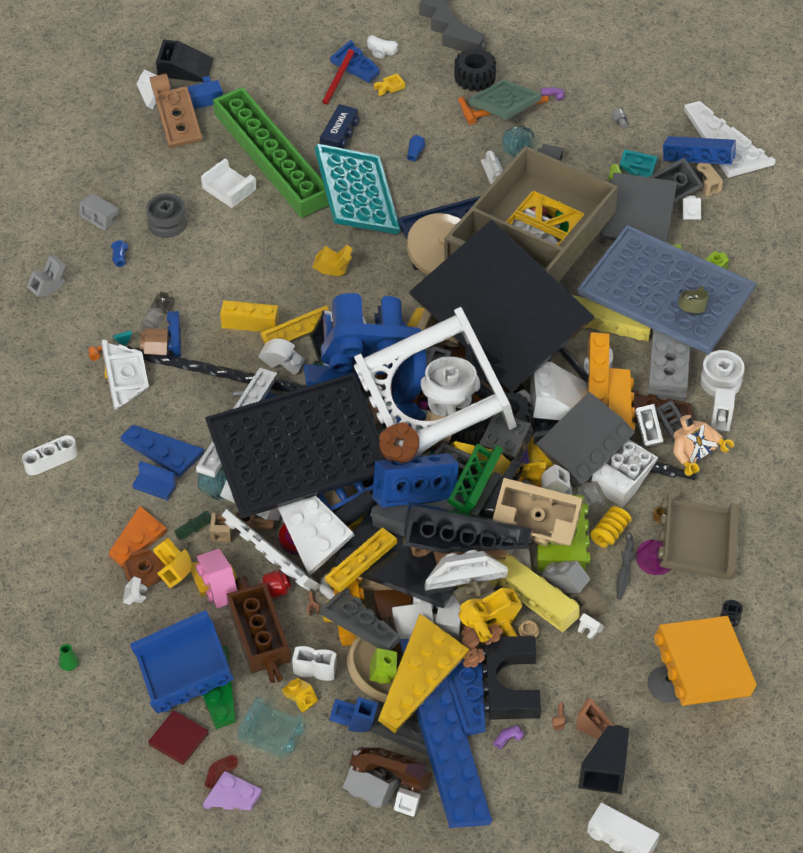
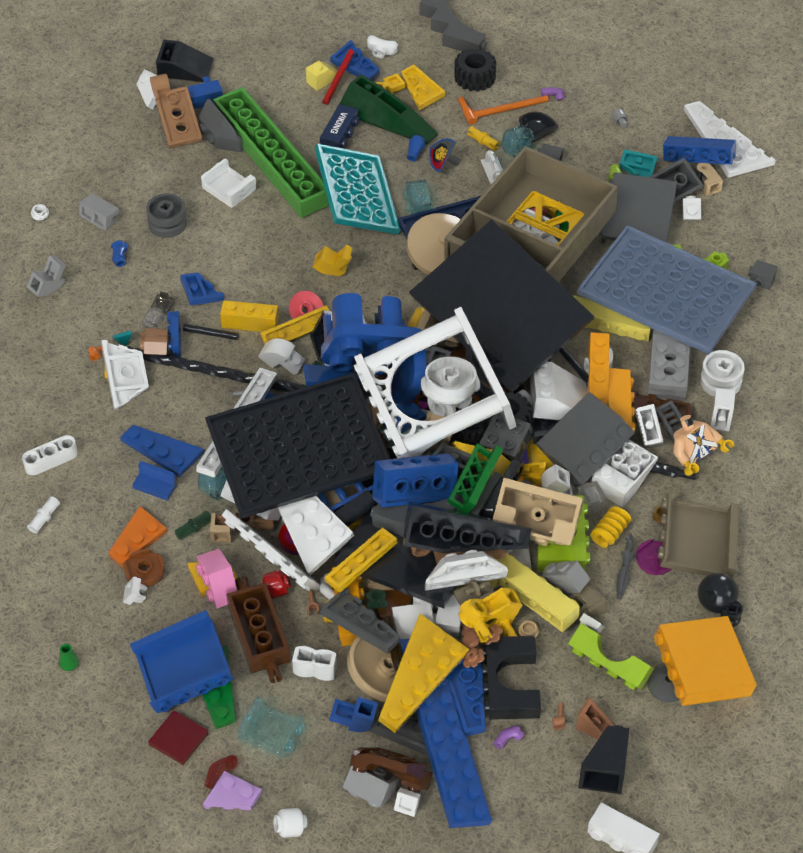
(39, 212): none -> white plate
(43, 515): none -> white pin
(176, 563): yellow brick -> none
(199, 290): none -> blue wing
(211, 332): none -> black bar
(218, 129): none -> dark grey wedge
(290, 822): none -> white head
(301, 693): yellow bracket -> none
(305, 299): none -> coral dish
(320, 74): none -> light yellow slope
(376, 594): none -> clear green plate
(383, 666): lime brick -> none
(385, 110): none -> dark green wedge
(399, 432): dark orange plate -> none
(417, 196): none -> clear light blue brick
(421, 87): none -> yellow wing
(441, 153): none -> shield
(483, 138): none -> yellow pin
(505, 99): sand green plate -> none
(539, 123): none -> black hat
(632, 670): none -> lime arch
(693, 300): olive hair -> none
(718, 592): none -> black brick
(763, 274): none -> dark grey brick

